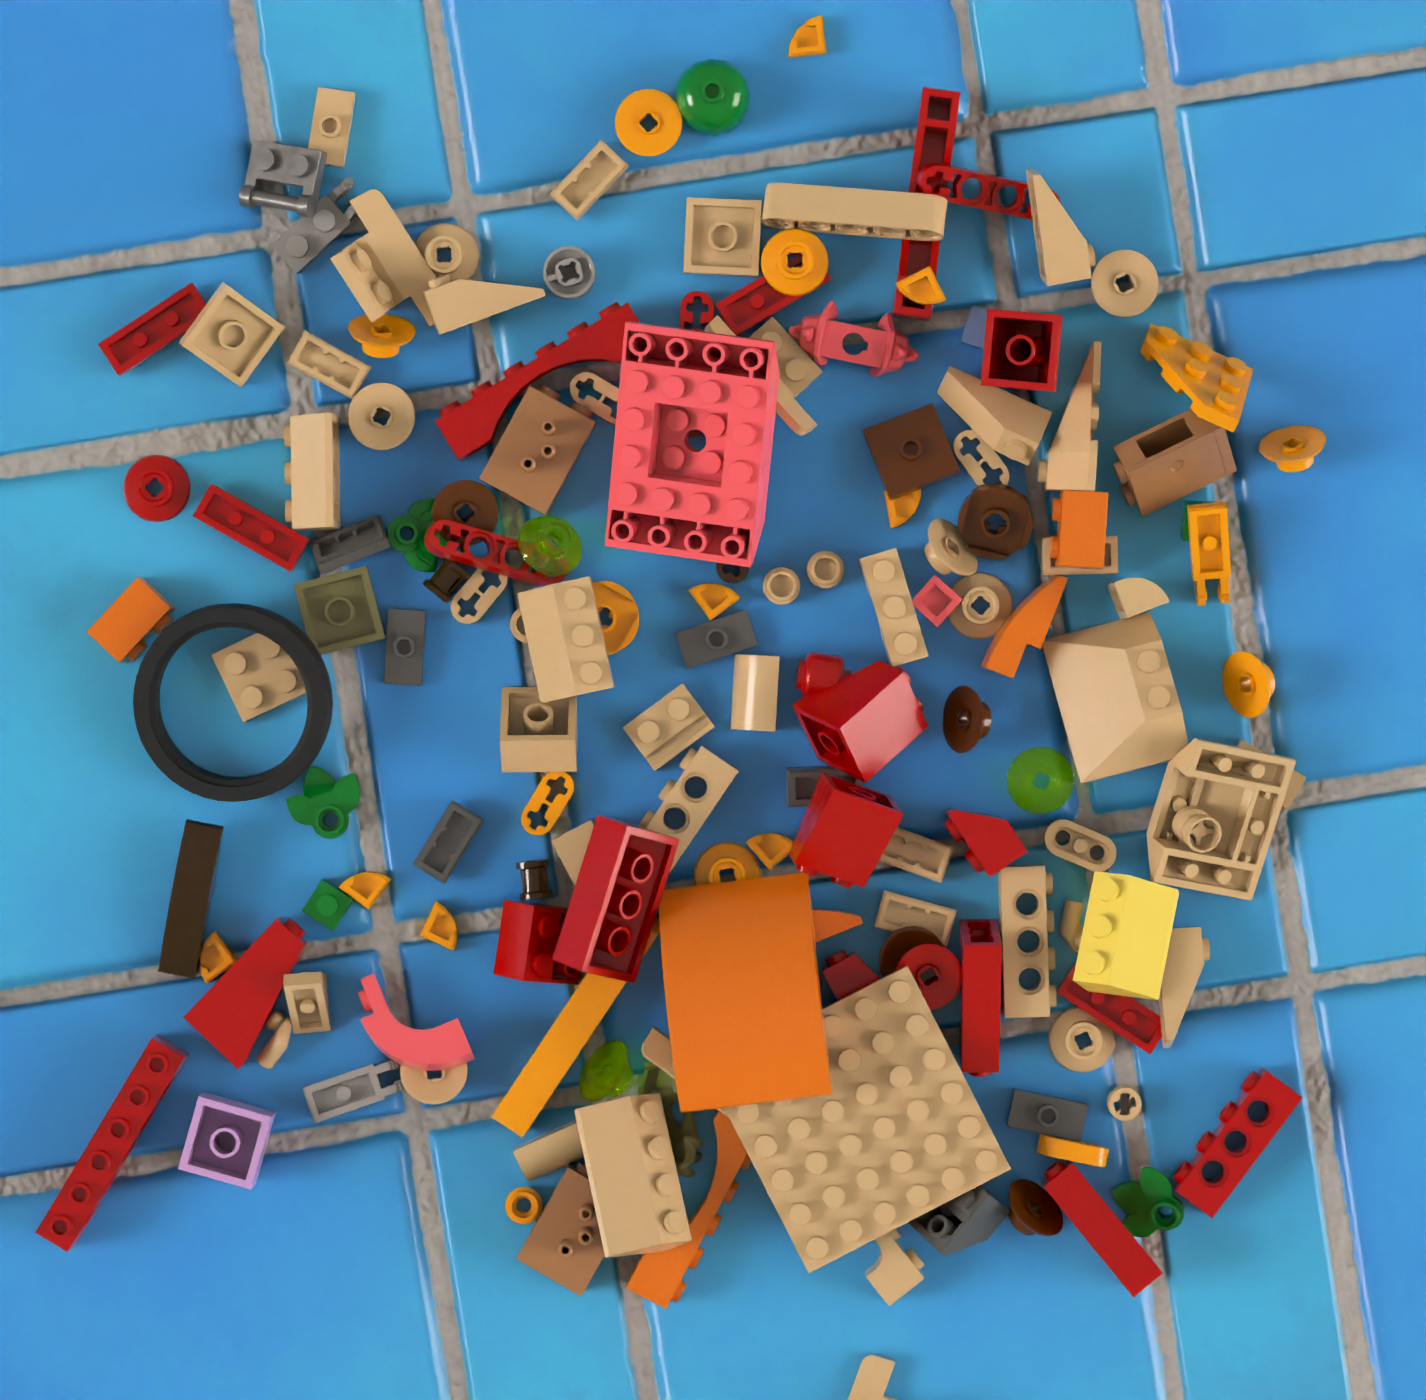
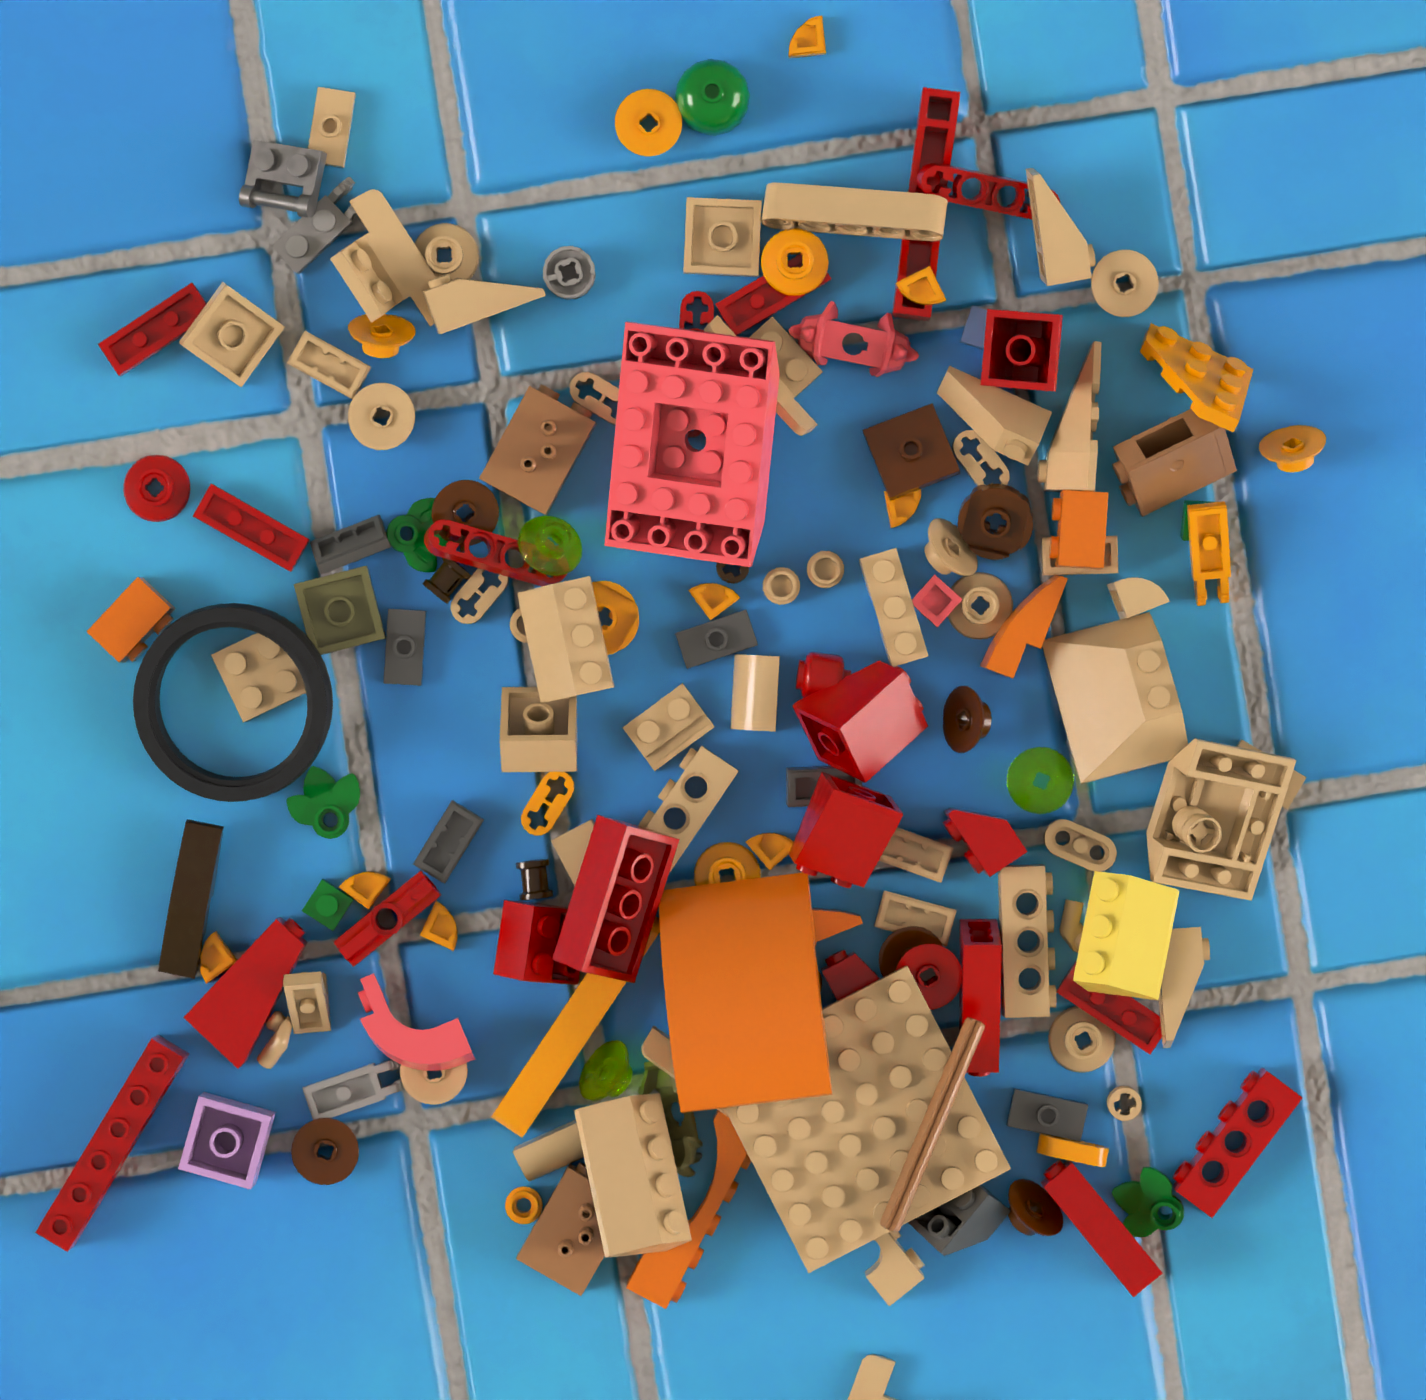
(313, 472): tan slope -> none
(320, 1168): none -> reddish brown piece
(369, 934): none -> red piece
(475, 422): red arch -> none
(589, 180): tan plate -> none
(932, 1124): none -> medium nougat axle
(1247, 684): light orange piece -> none

